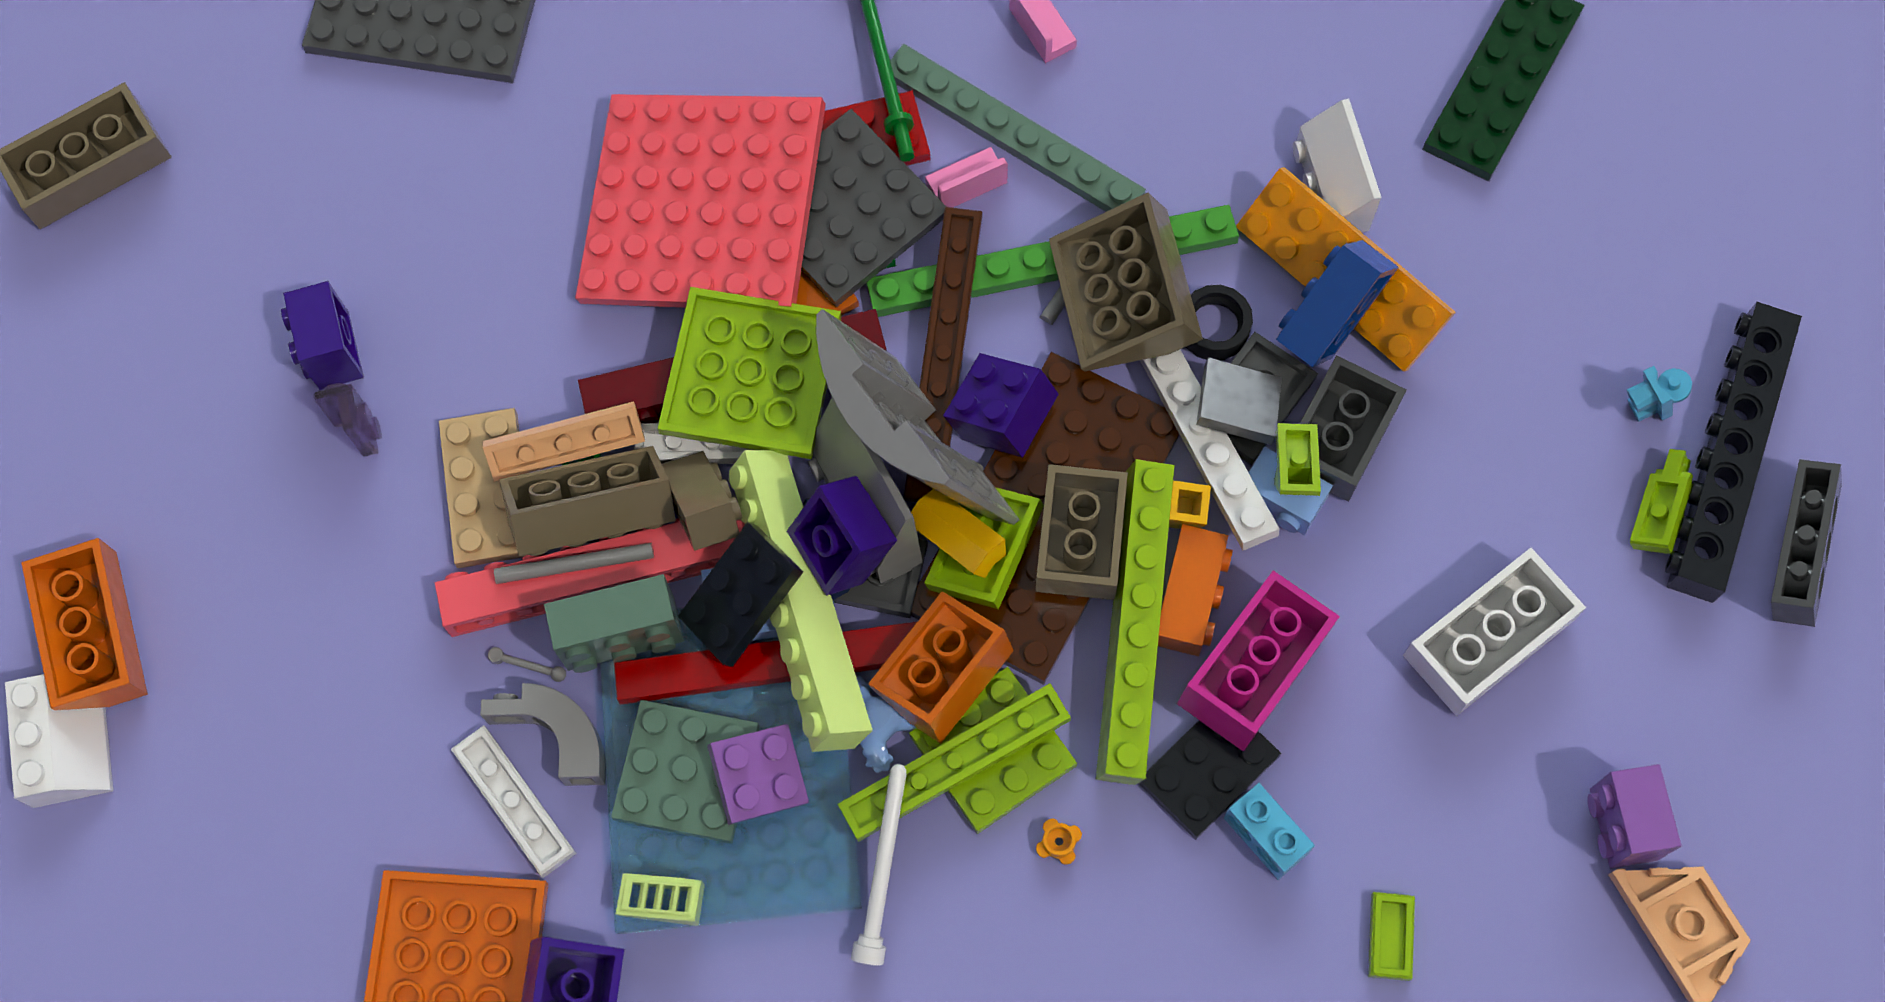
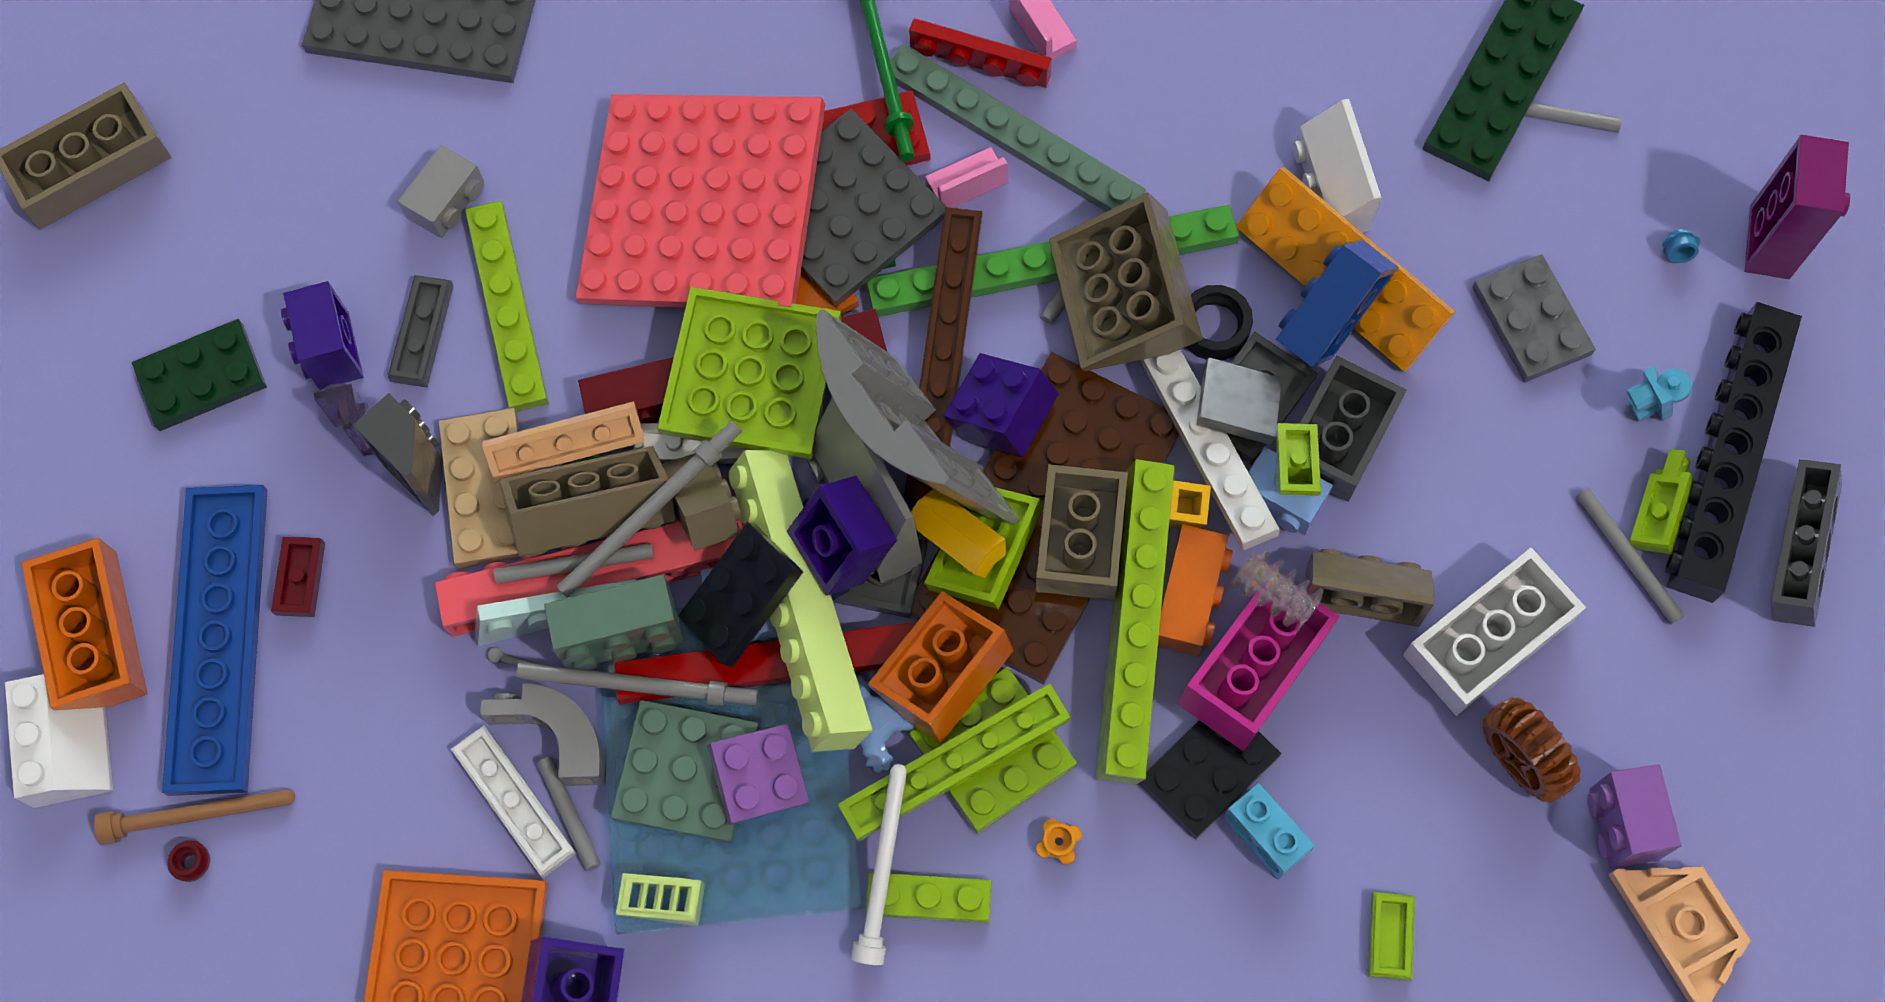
(112, 827): none -> medium nougat piece
(180, 853): none -> dark red plate
(199, 375): none -> dark green plate
(215, 641): none -> blue plate
(298, 576): none -> dark red plate
(404, 448): none -> dark grey slope
(420, 331): none -> dark grey tile
(441, 192): none -> light grey brick
(506, 306): none -> lime plate
(520, 616): none -> light aqua wing
(569, 814): none -> light grey bar
(706, 454): none -> light grey bar
(715, 692): none -> light grey bar
(936, 898): none -> lime plate
(981, 53): none -> red plate
(1278, 589): none -> clear piece
(1371, 588): none -> dark tan slope
(1531, 749): none -> dark orange gear
(1533, 318): none -> flat silver plate
(1574, 117): none -> light grey bar
(1630, 556): none -> light grey bar
(1681, 245): none -> dark azure plate
(1797, 206): none -> magenta brick

